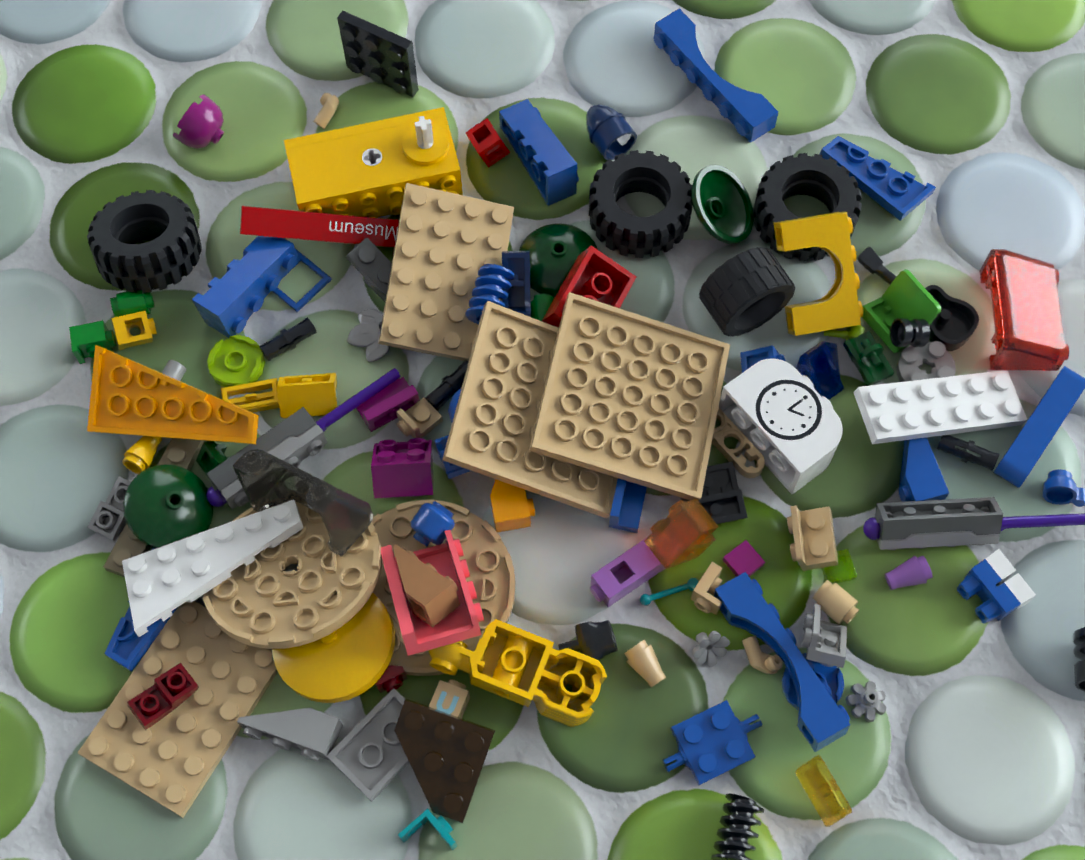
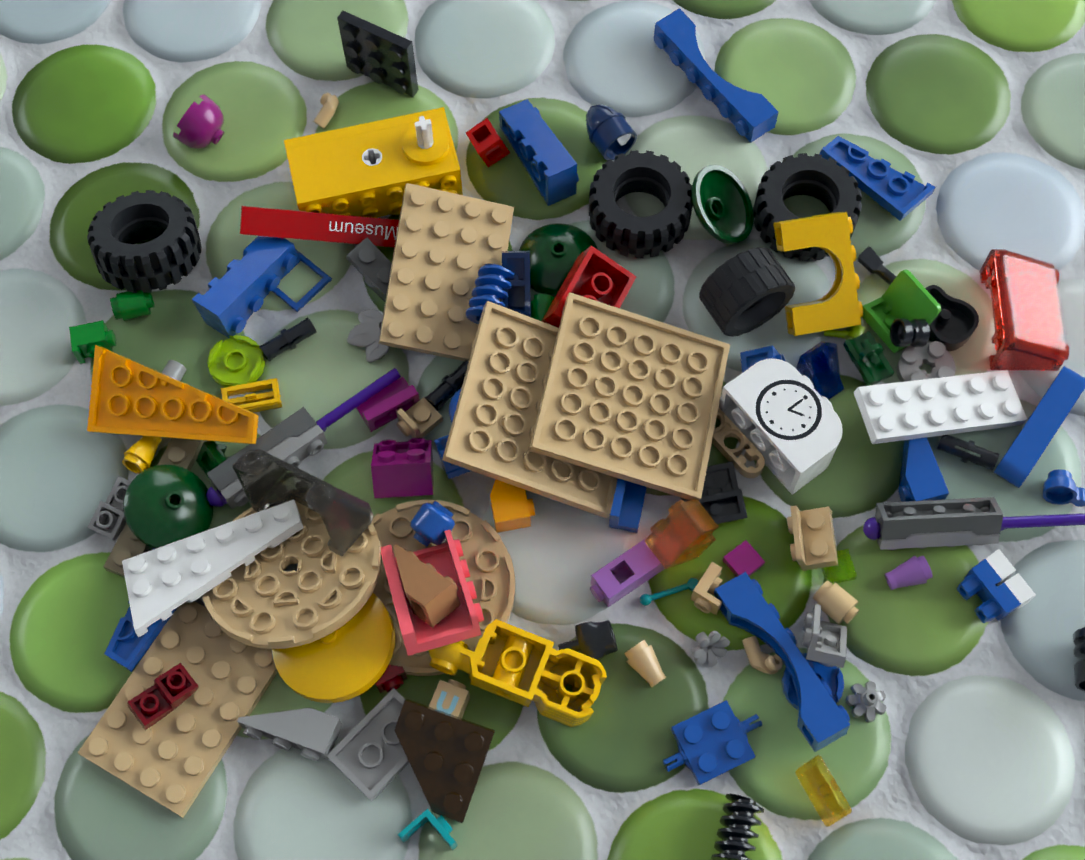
(123, 325): yellow brick -> none
(311, 391): yellow panel -> none

